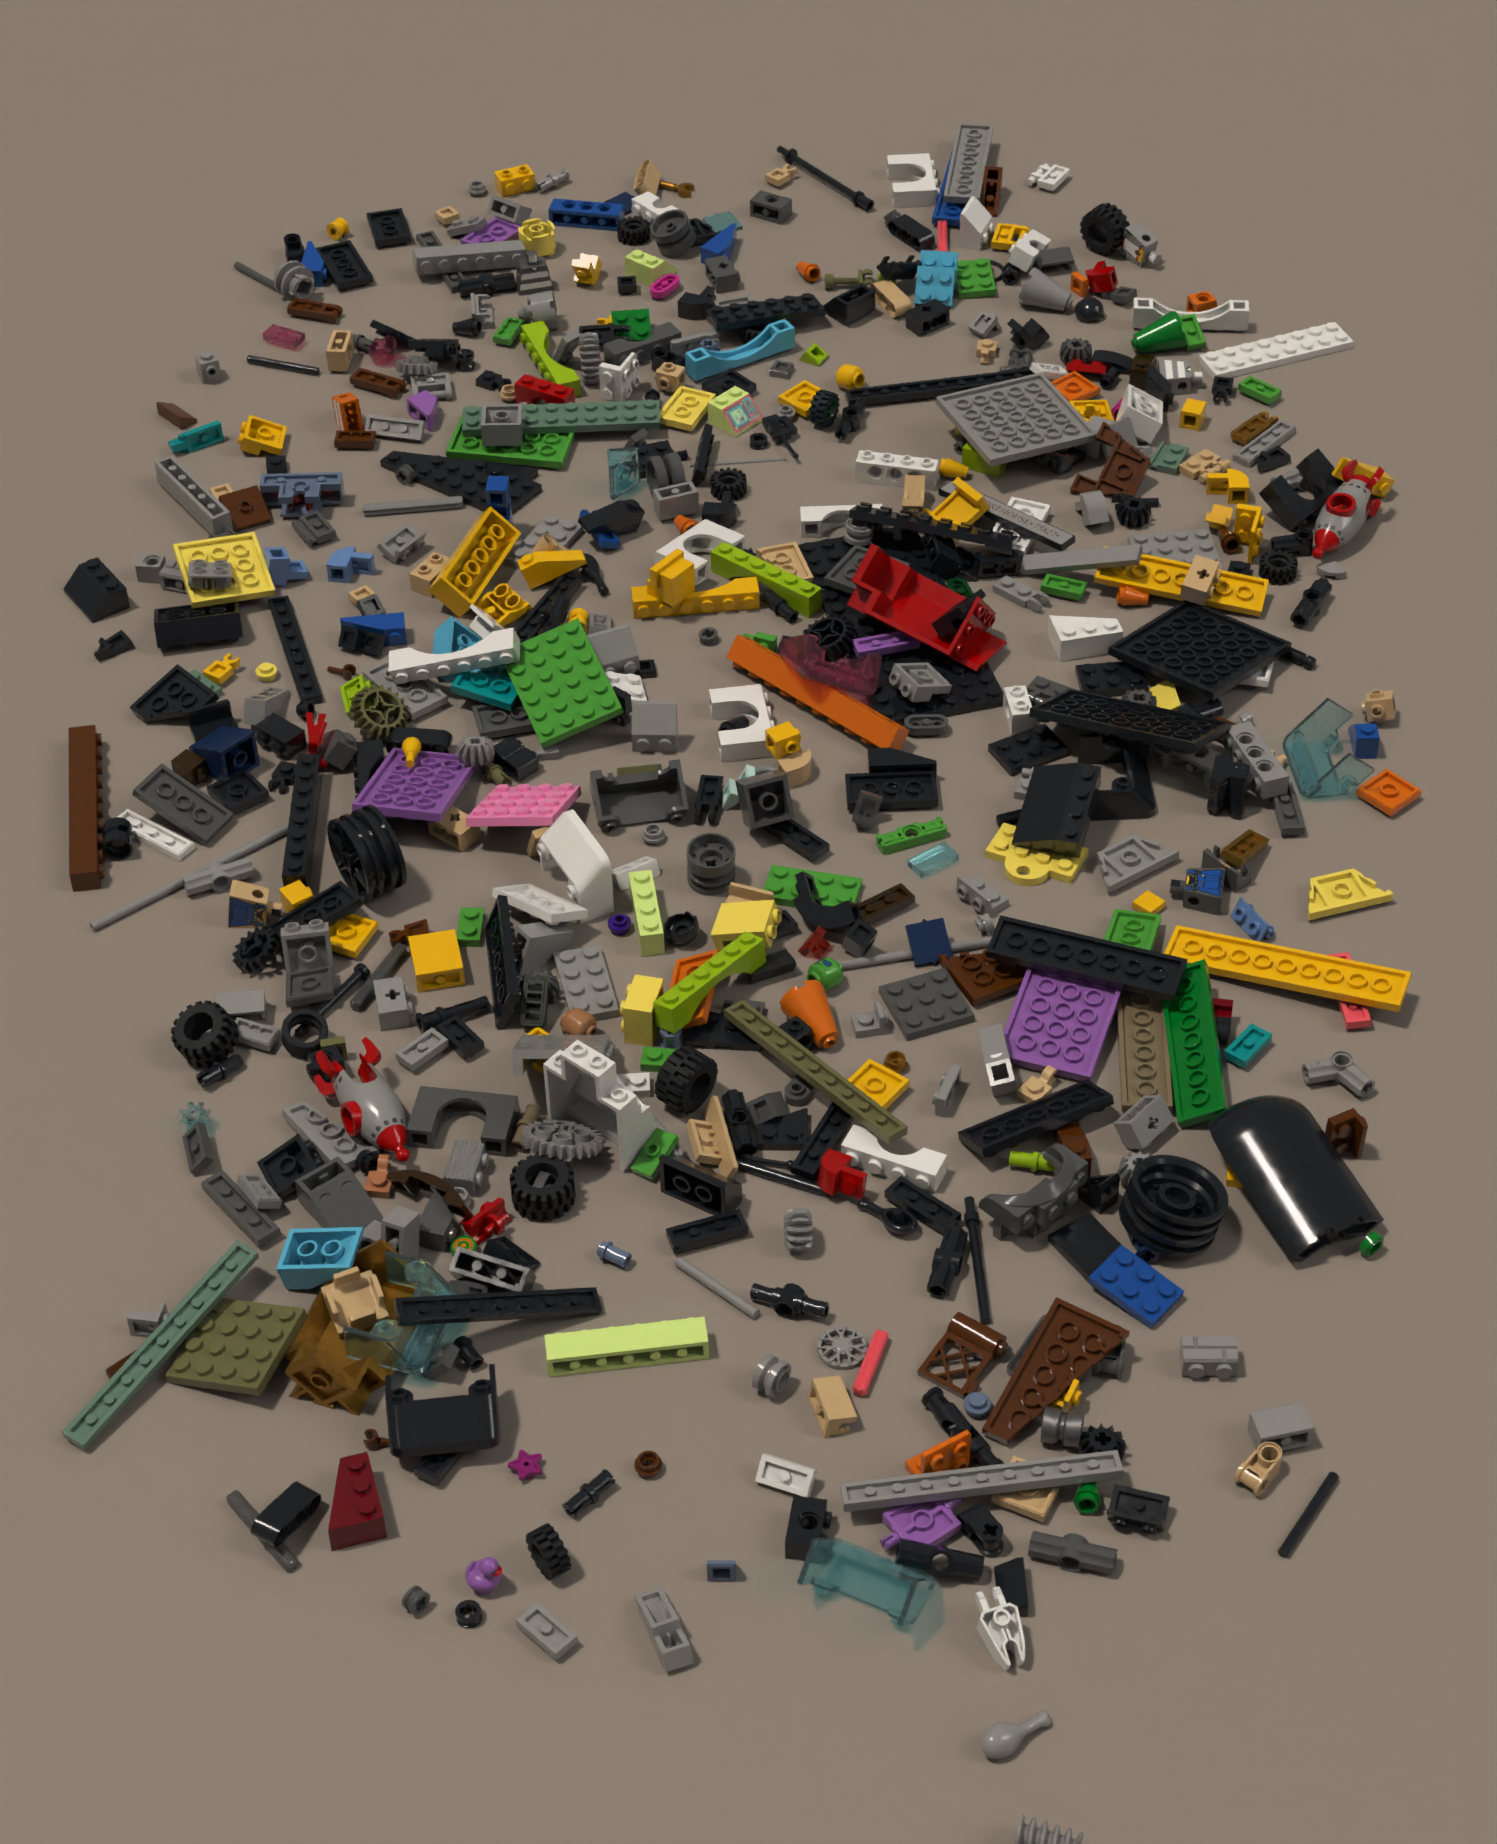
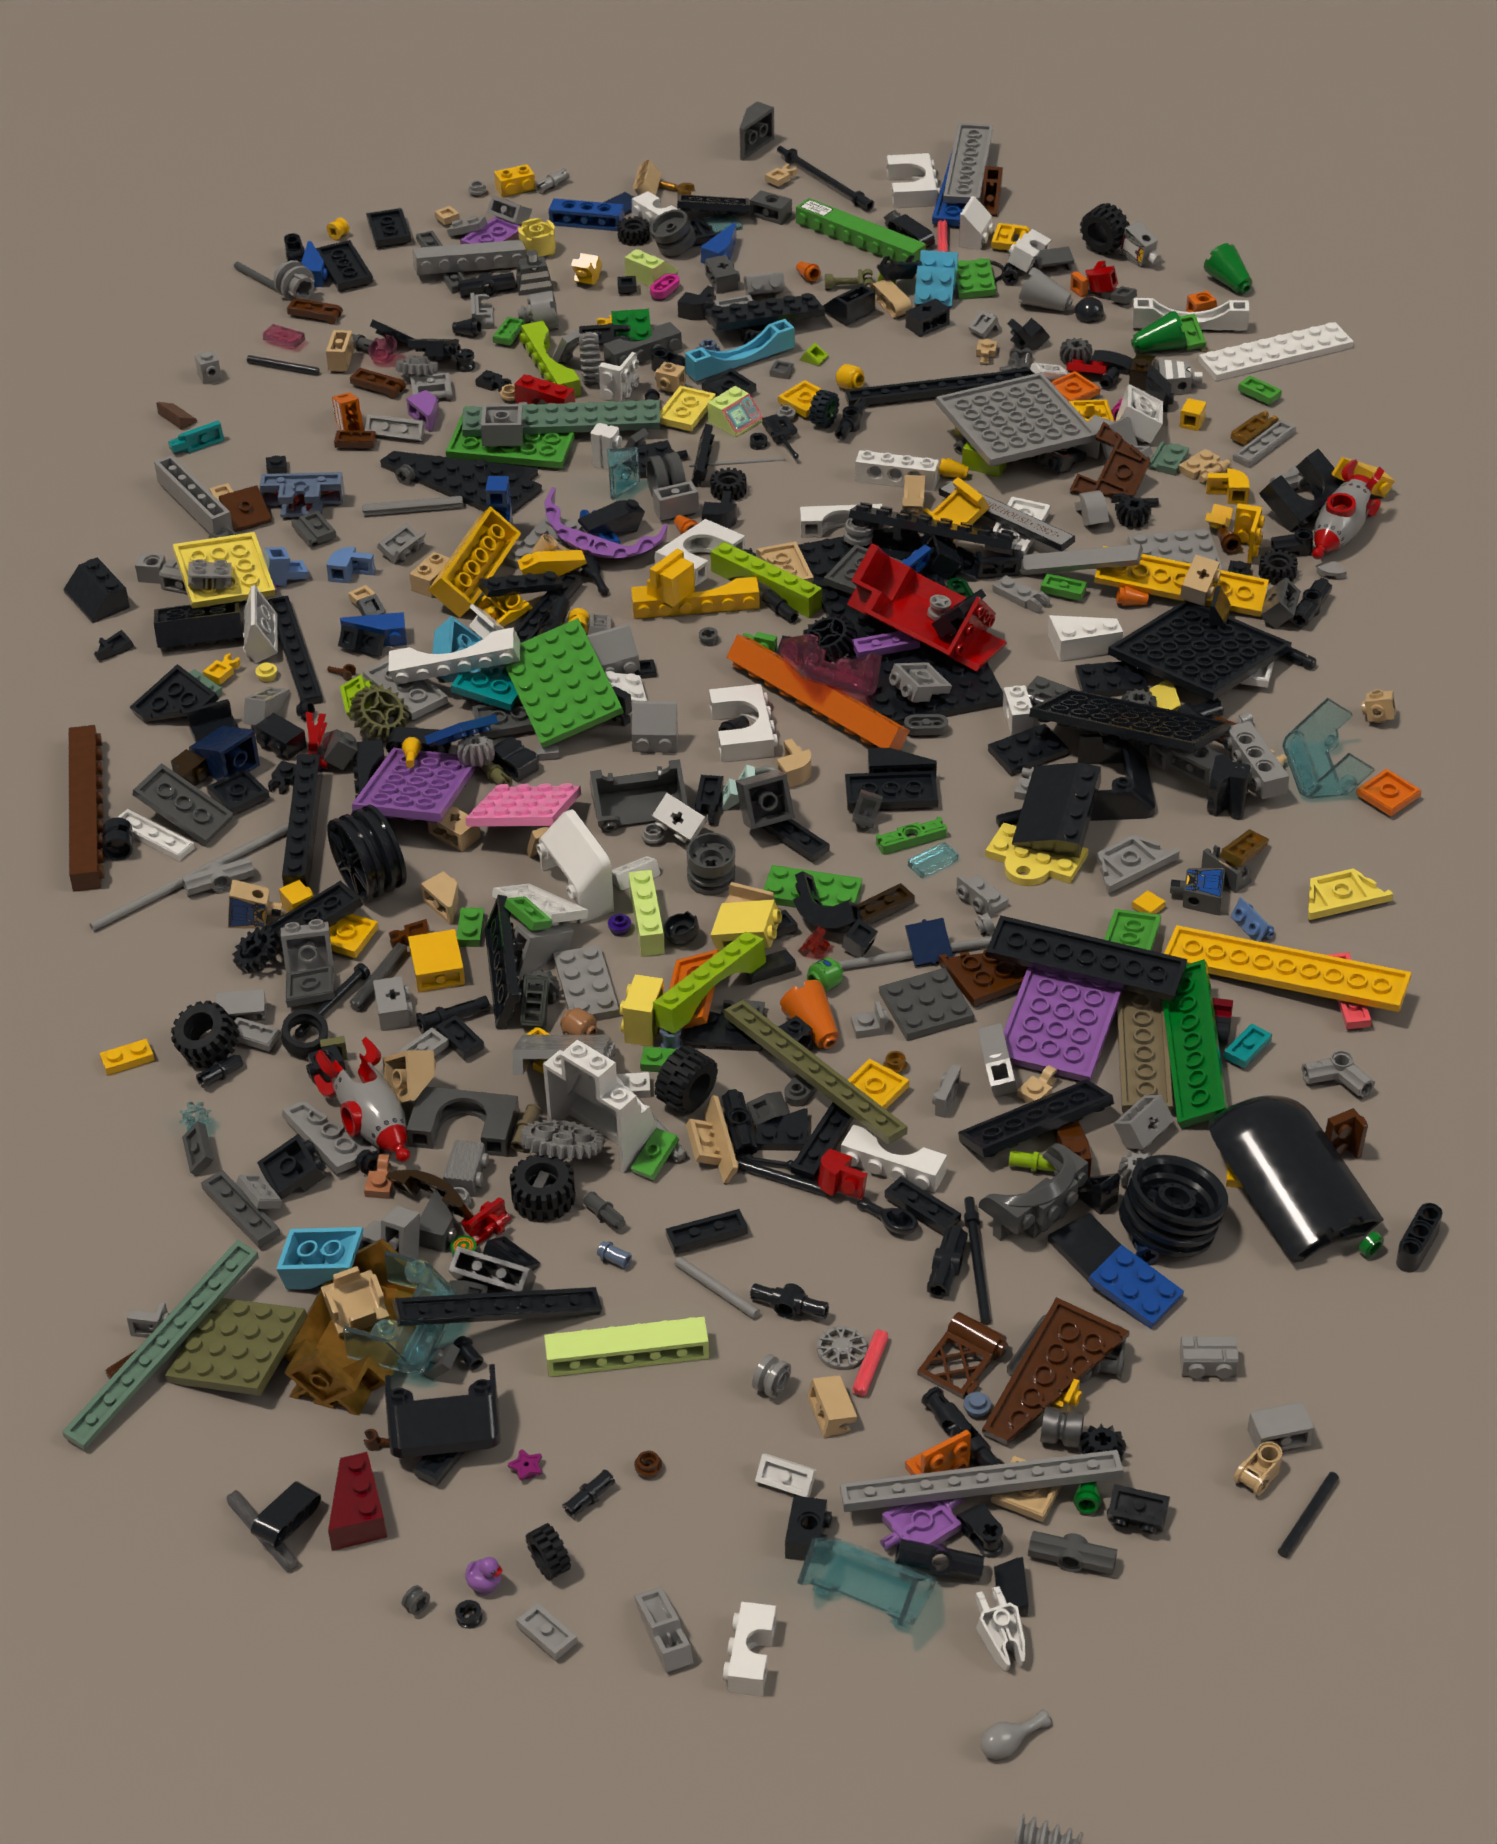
(127, 1057): none -> yellow plate
(259, 627): none -> white slope
(261, 435): yellow plate -> none
(336, 1197): dark grey slope -> none
(409, 1072): none -> tan slope
(441, 895): none -> tan slope
(461, 730): none -> blue plate
(520, 584): none -> black plate
(528, 913): none -> bright green plate
(595, 545): none -> medium lavender windscreen
(603, 438): none -> white brick
(604, 1210): none -> dark grey axle
(637, 769): olive plate -> none
(672, 807): none -> white brick
(690, 343): light grey hinge -> none
(698, 1185): black slope -> none
(719, 204): none -> black plate
(721, 1570): sand blue slope -> none
(753, 1628): none -> white arch
(756, 128): none -> dark grey slope
(764, 283): none -> light grey brick
(782, 740): yellow brick -> none
(798, 1229): light grey gear -> none
(857, 231): none -> bright green brick
(918, 559): none -> blue plate
(938, 606): none -> light grey wheel
(1048, 177): white plate -> none
(1219, 608): none -> slope
(1222, 387): black plate -> none
(1228, 268): none -> green cone
(1273, 459): black slope -> none
(1280, 603): none -> dark grey brick
(1288, 813): dark grey plate -> none
(1364, 740): blue slope -> none
(1419, 1237): none -> black beam

